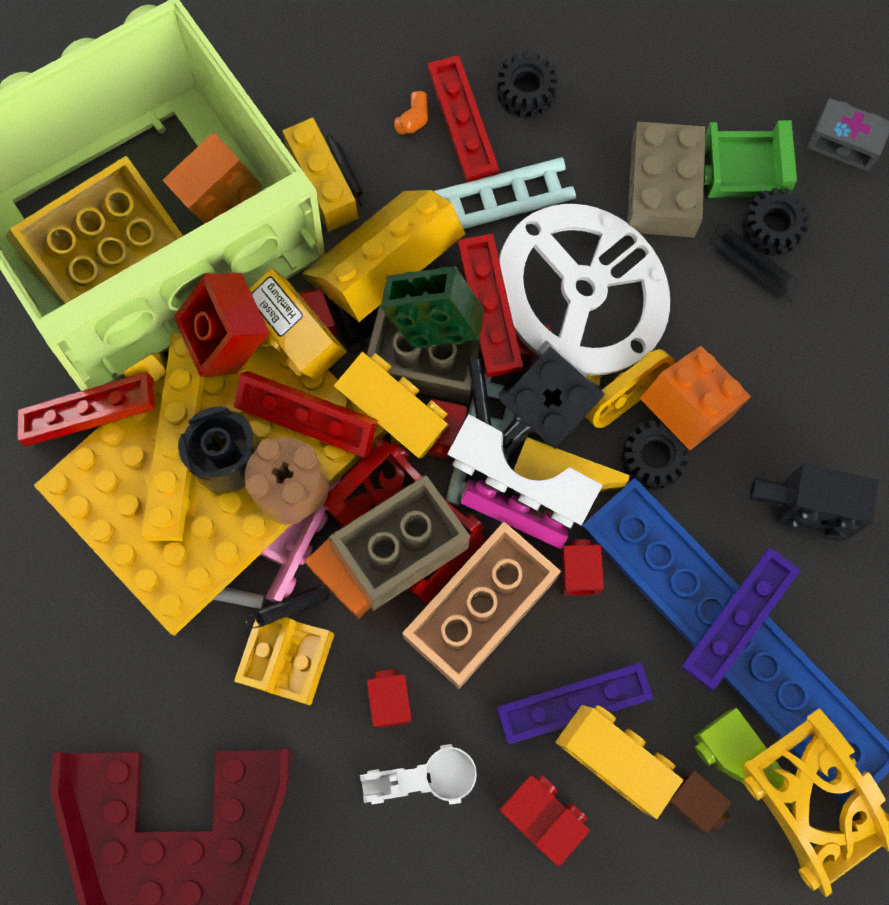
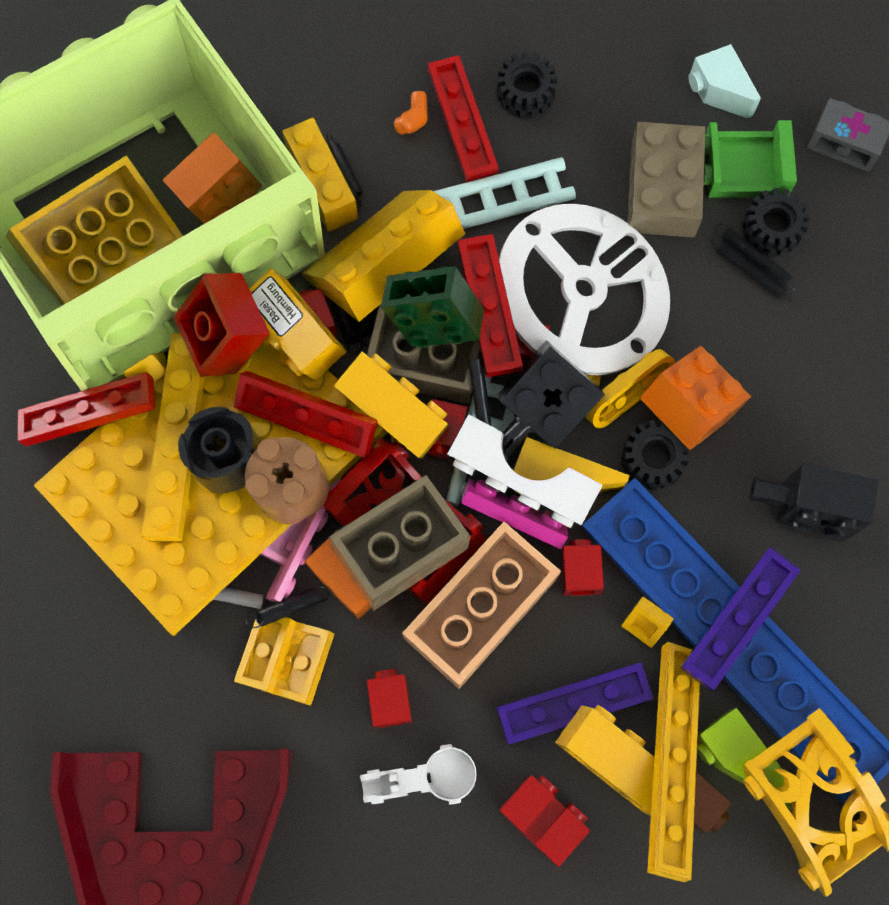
(647, 622): none -> yellow plate
(674, 768): none -> yellow tile
(724, 82): none -> light aqua slope

